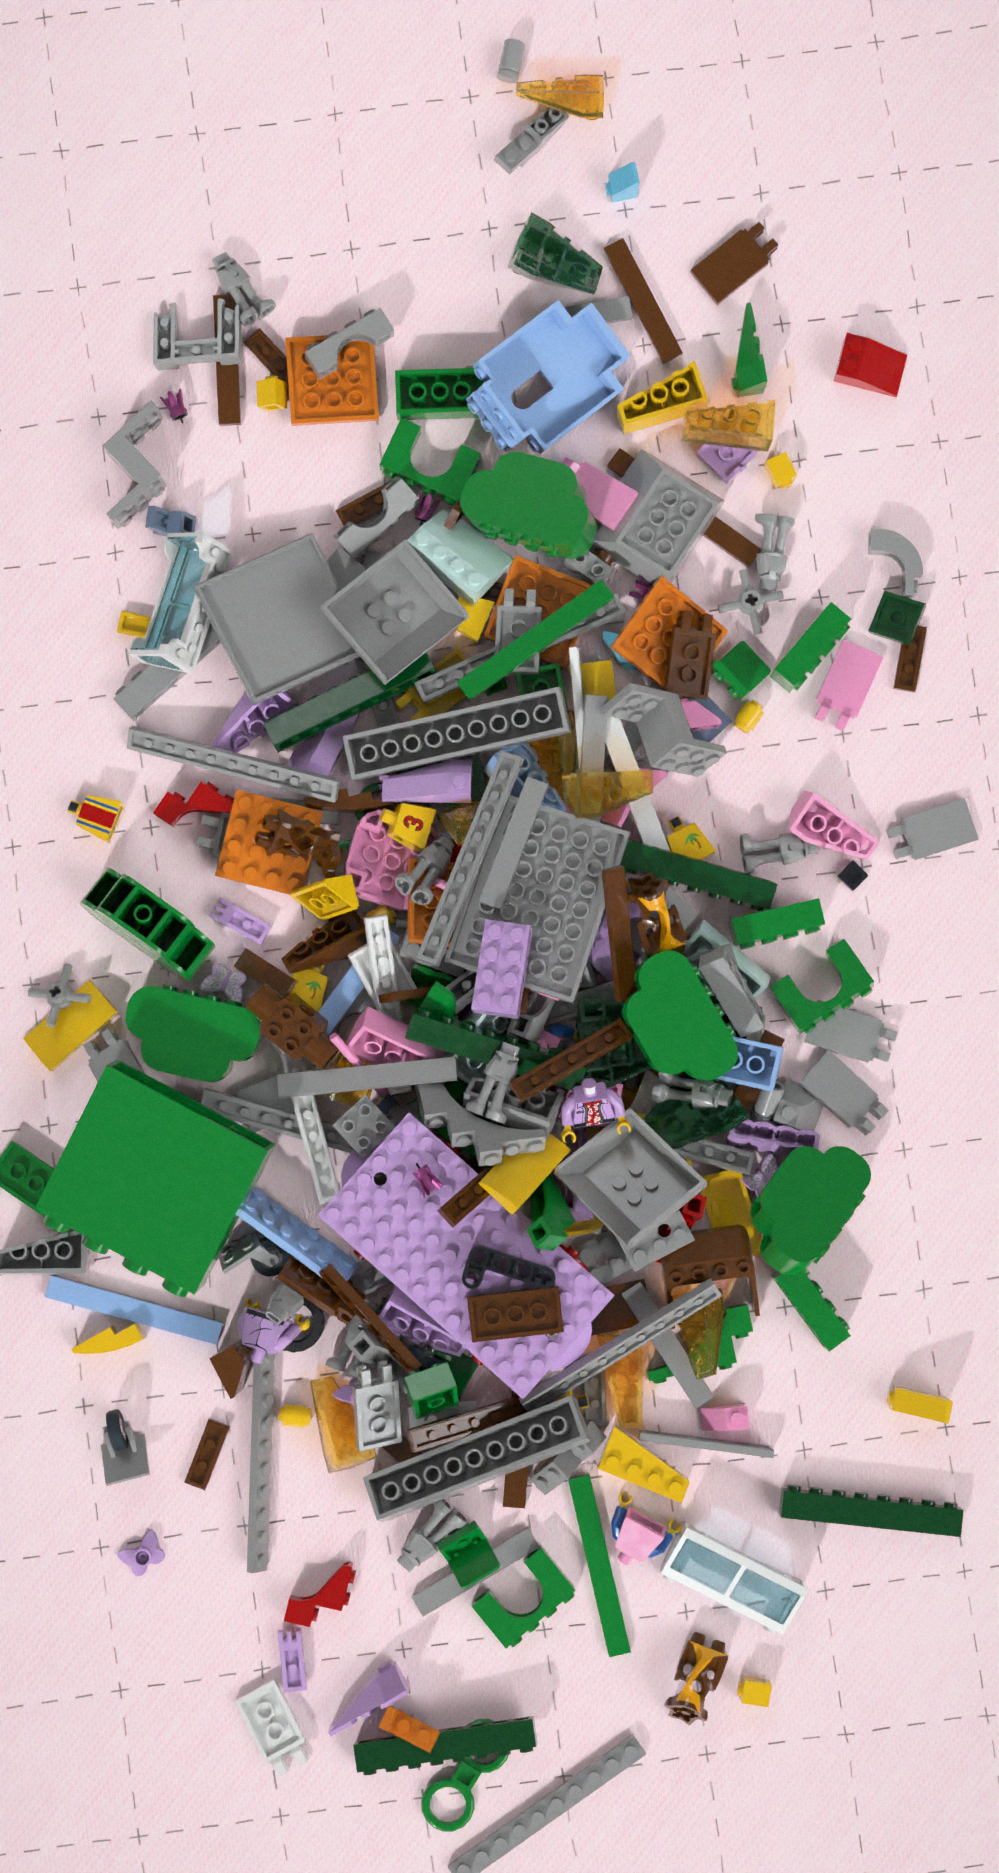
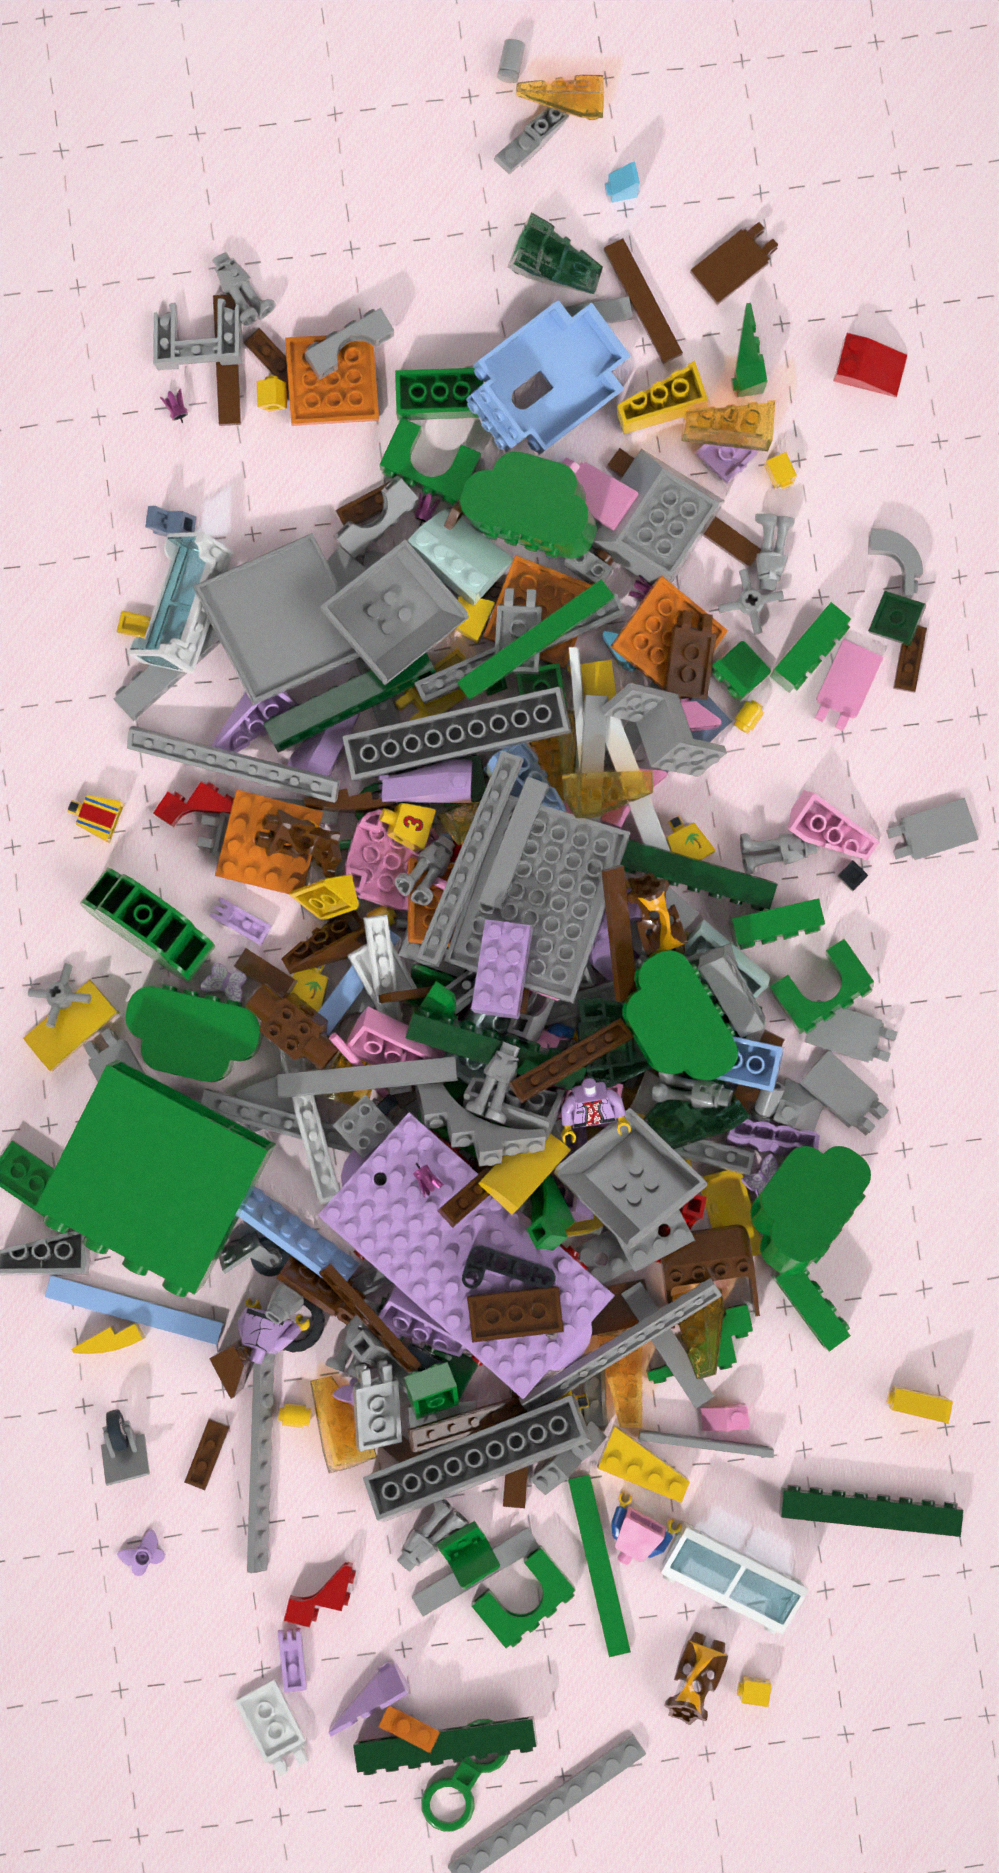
(135, 465): light grey bracket -> none

